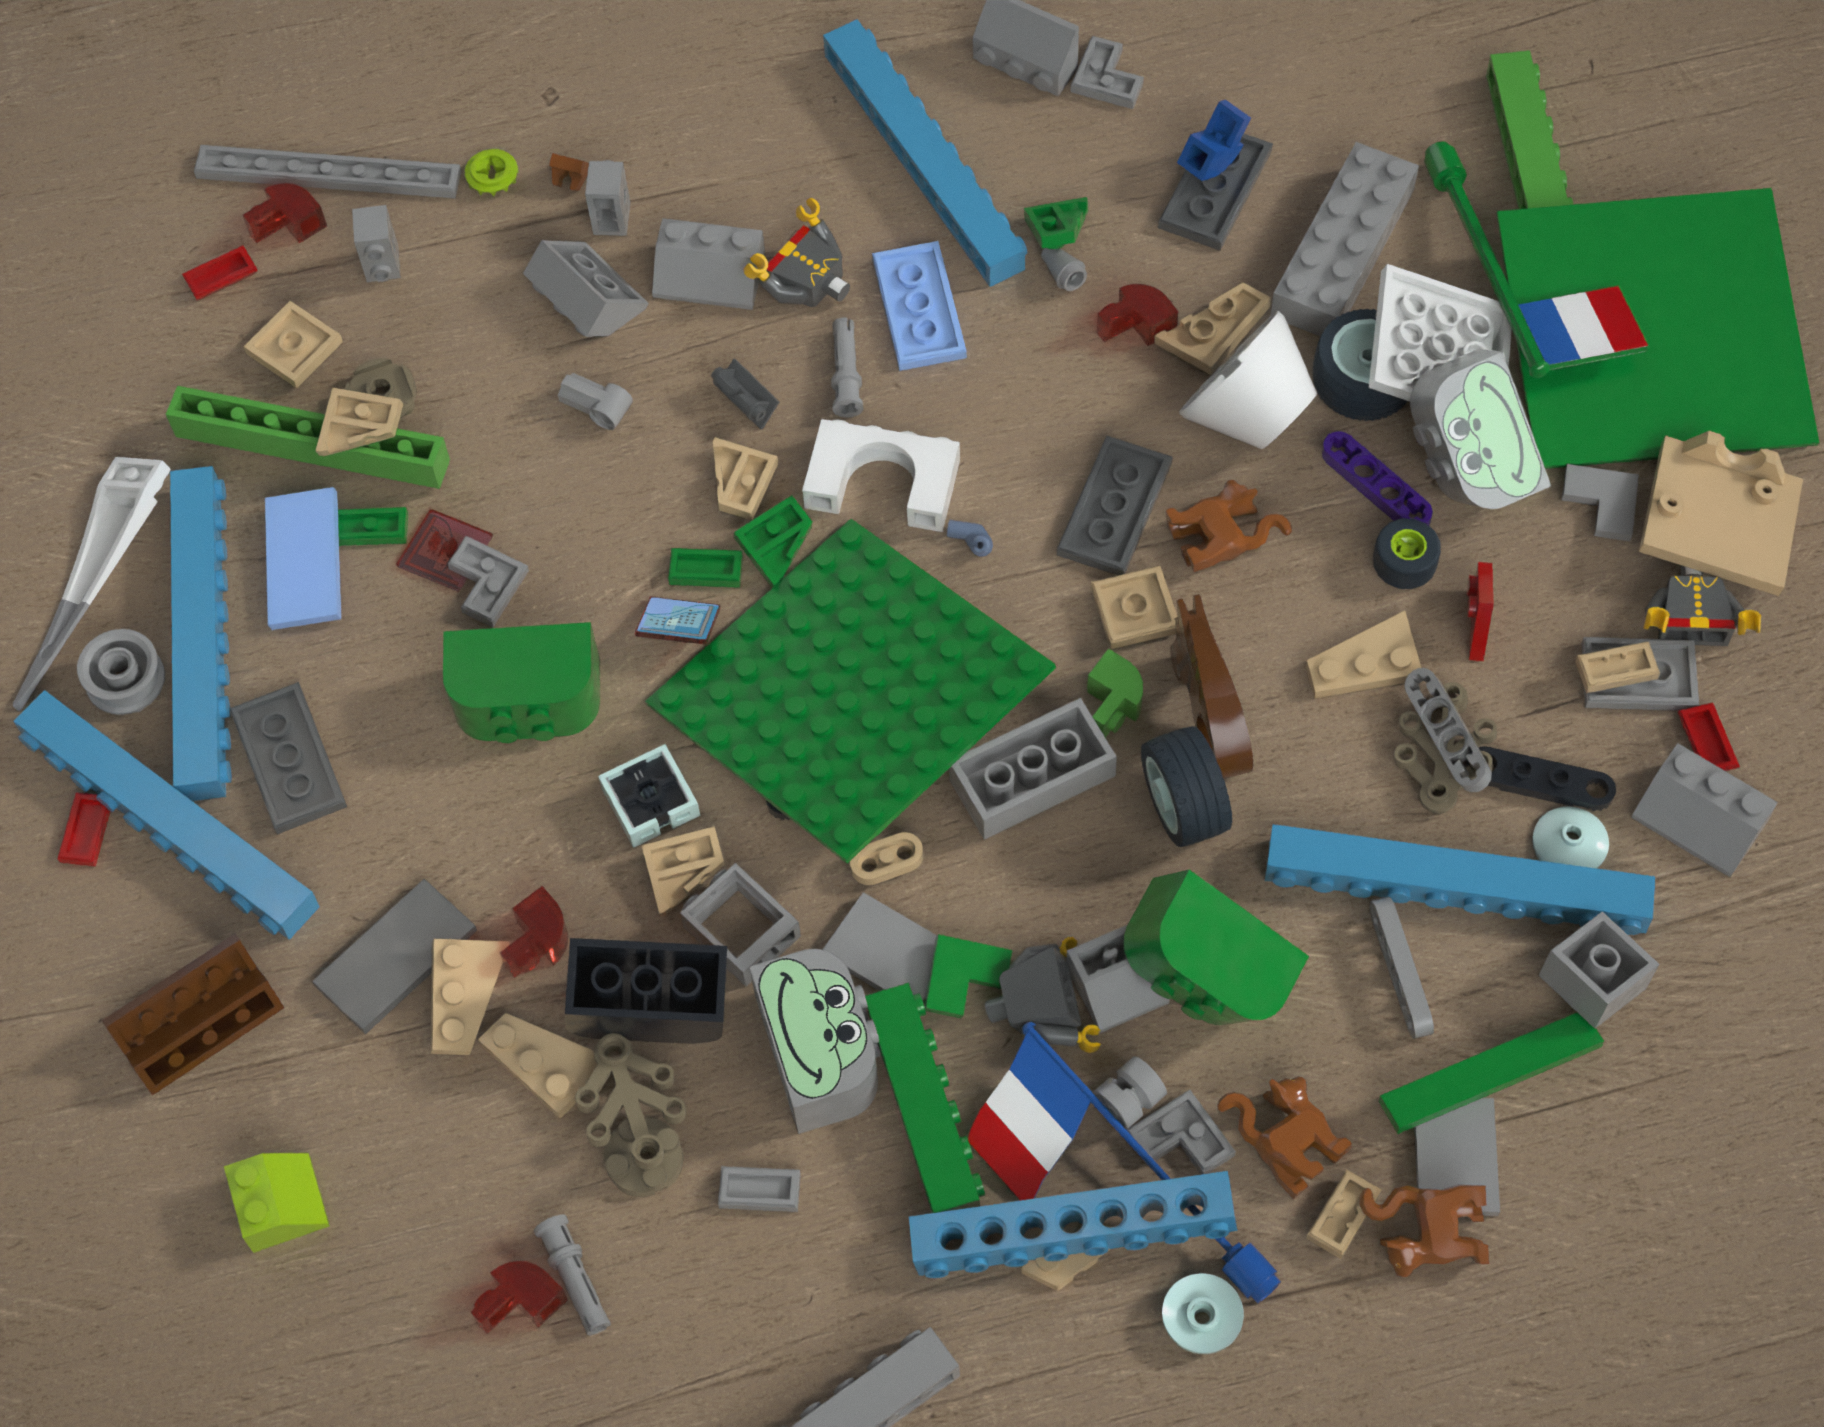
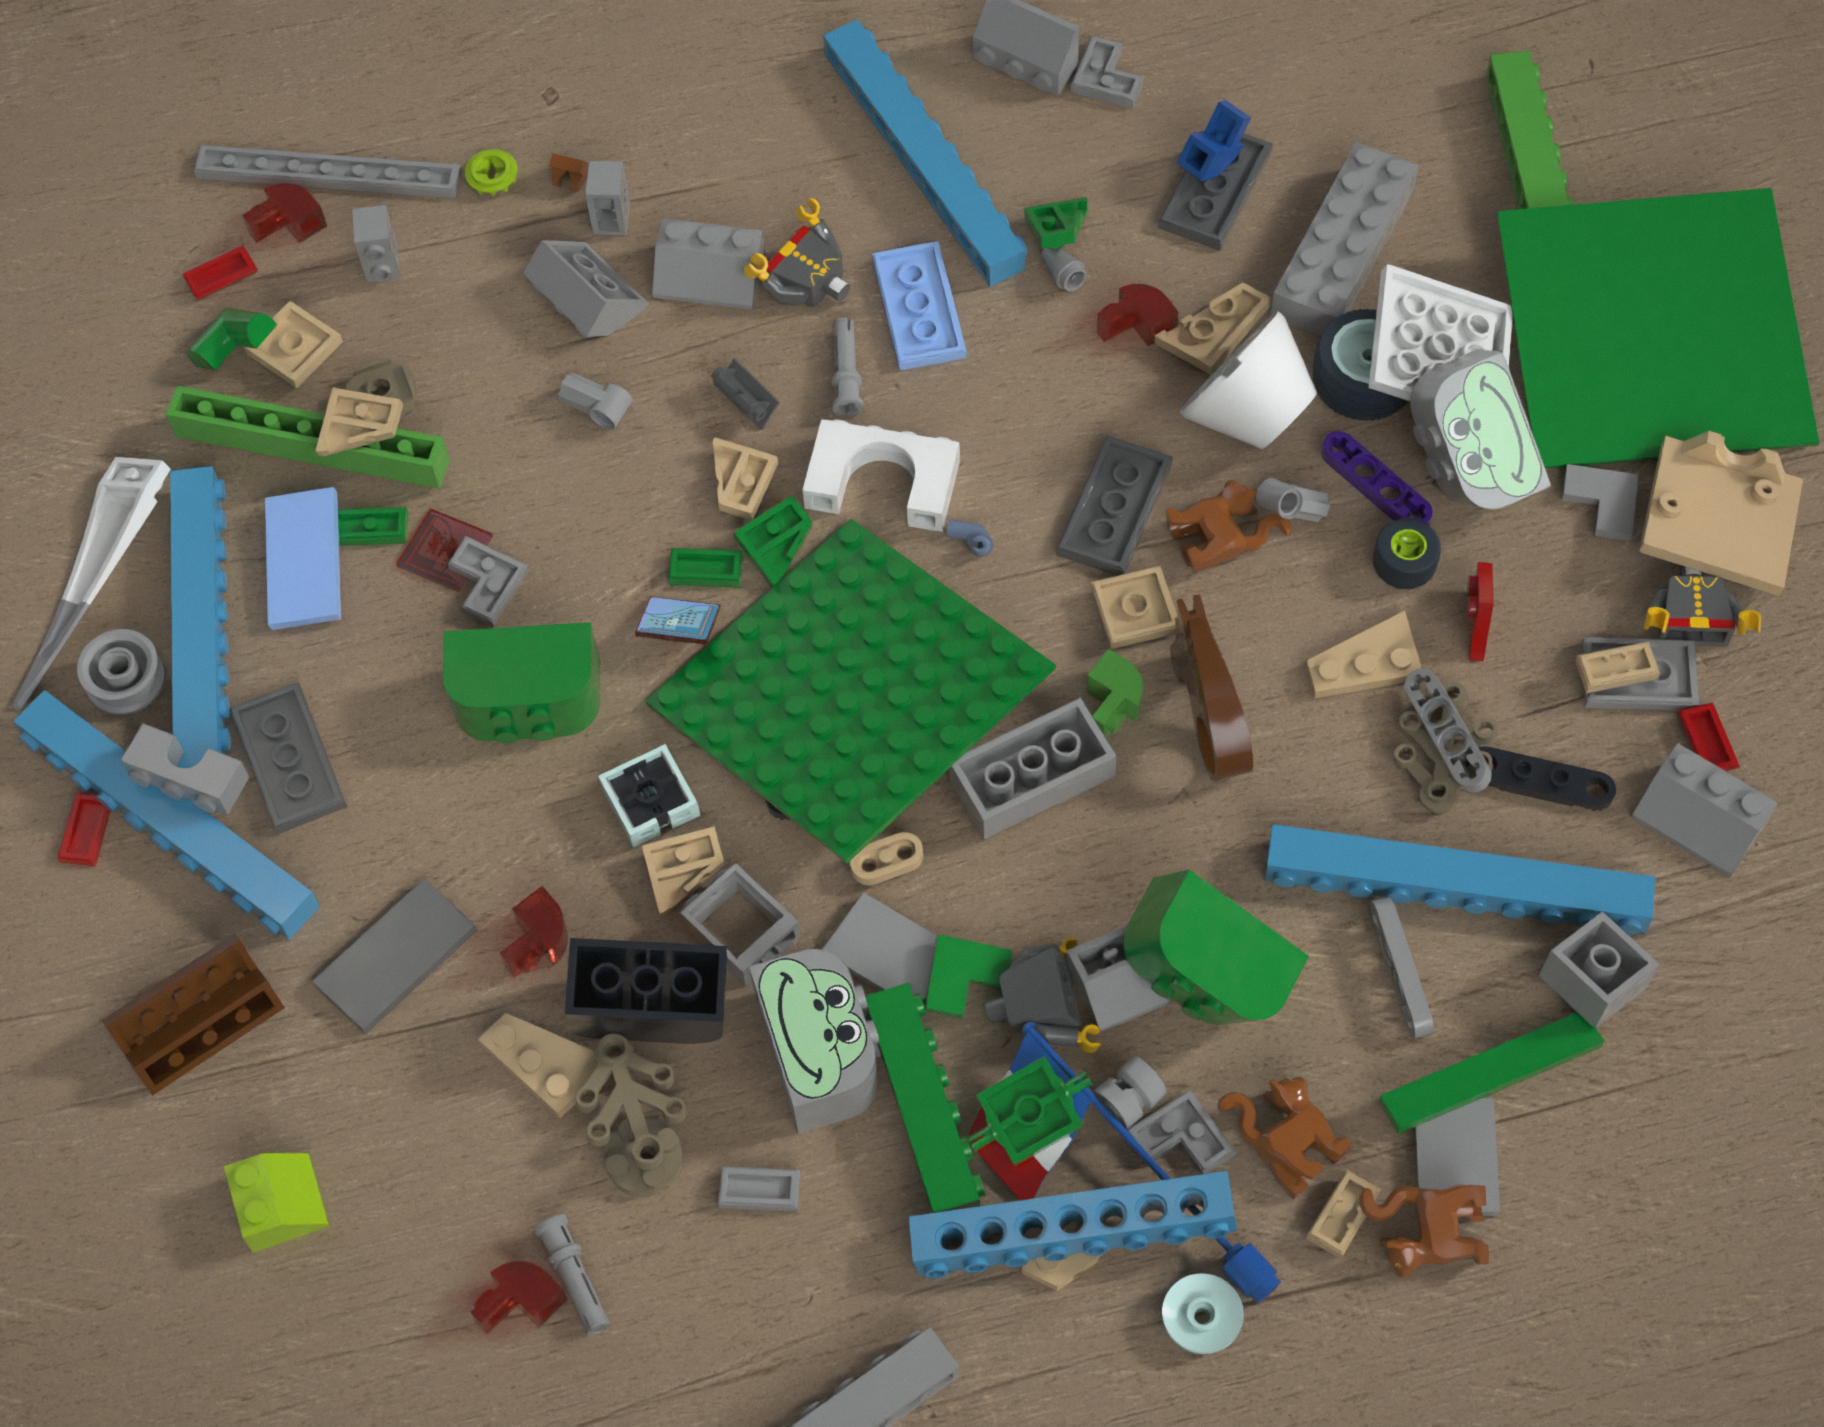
(209, 784): none -> light grey arch
(227, 332): none -> green brick
(461, 990): tan wing -> none
(1030, 1110): none -> green plate
(1186, 786): black wheel -> none
(1292, 500): none -> light grey piece
(1551, 330): flag -> none
(1554, 845): light aqua dish -> none

